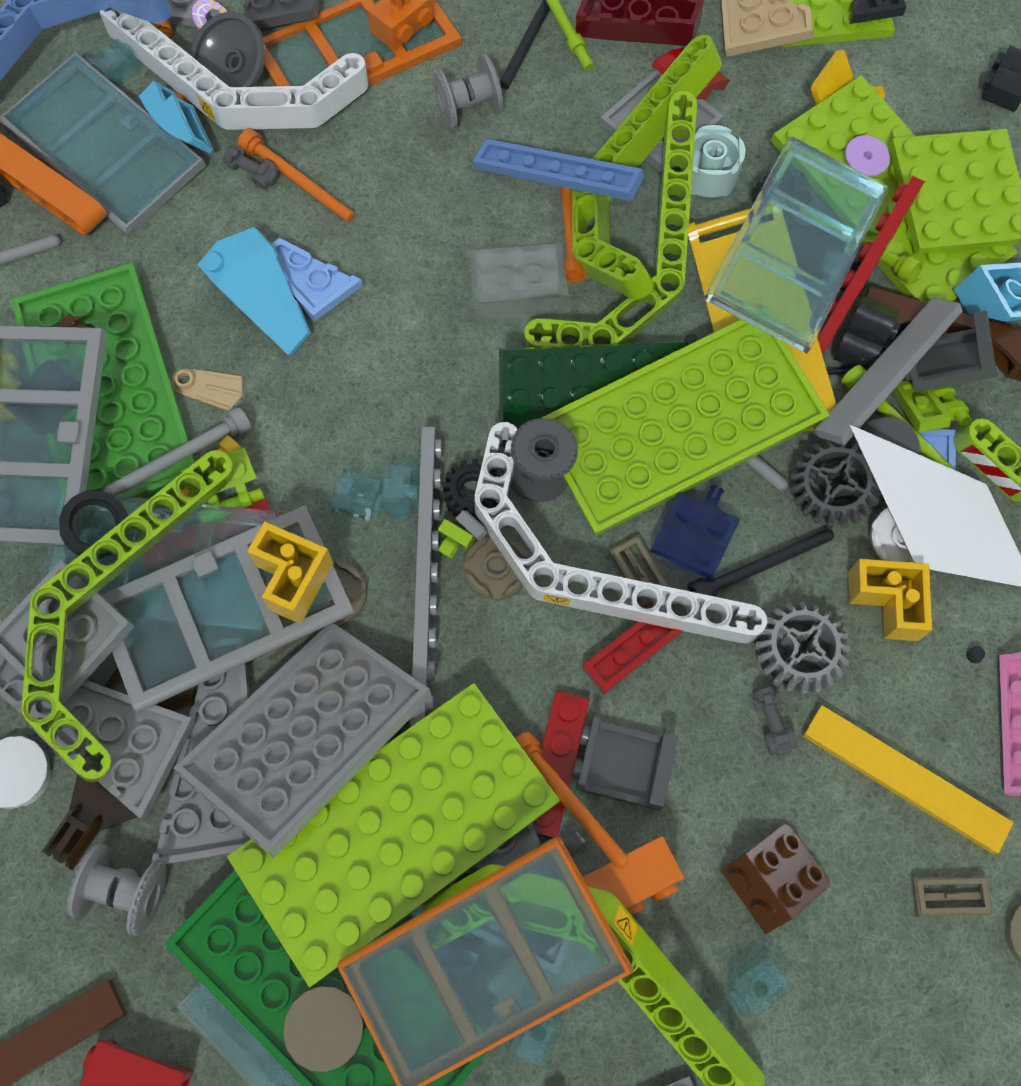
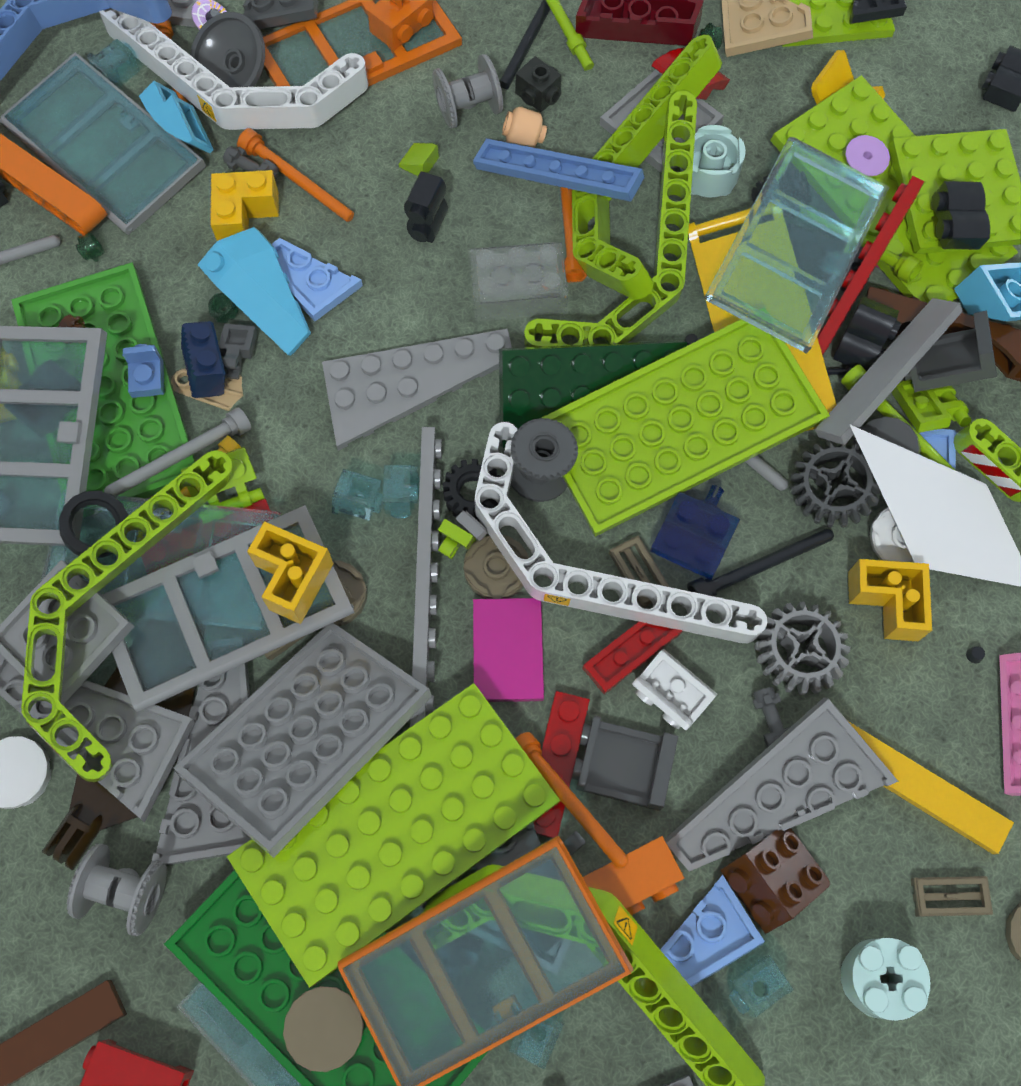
(89, 247): none -> clear green plate
(144, 370): none -> medium blue bracket
(202, 359): none -> dark blue brick
(216, 305): none -> clear green plate
(235, 344): none -> dark grey plate
(241, 197): none -> yellow brick
(393, 383): none -> light grey wing
(420, 158): none -> lime slope
(426, 207): none -> black brick
(508, 649): none -> dark pink tile
(524, 127): none -> light nougat head
(538, 84): none -> pearl dark grey brick
(673, 690): none -> white bracket
(712, 935): none -> light blue wing
(715, 33): none -> clear green plate
(792, 781): none -> light grey wing
(907, 985): none -> light aqua brick
(961, 215): none -> black brick

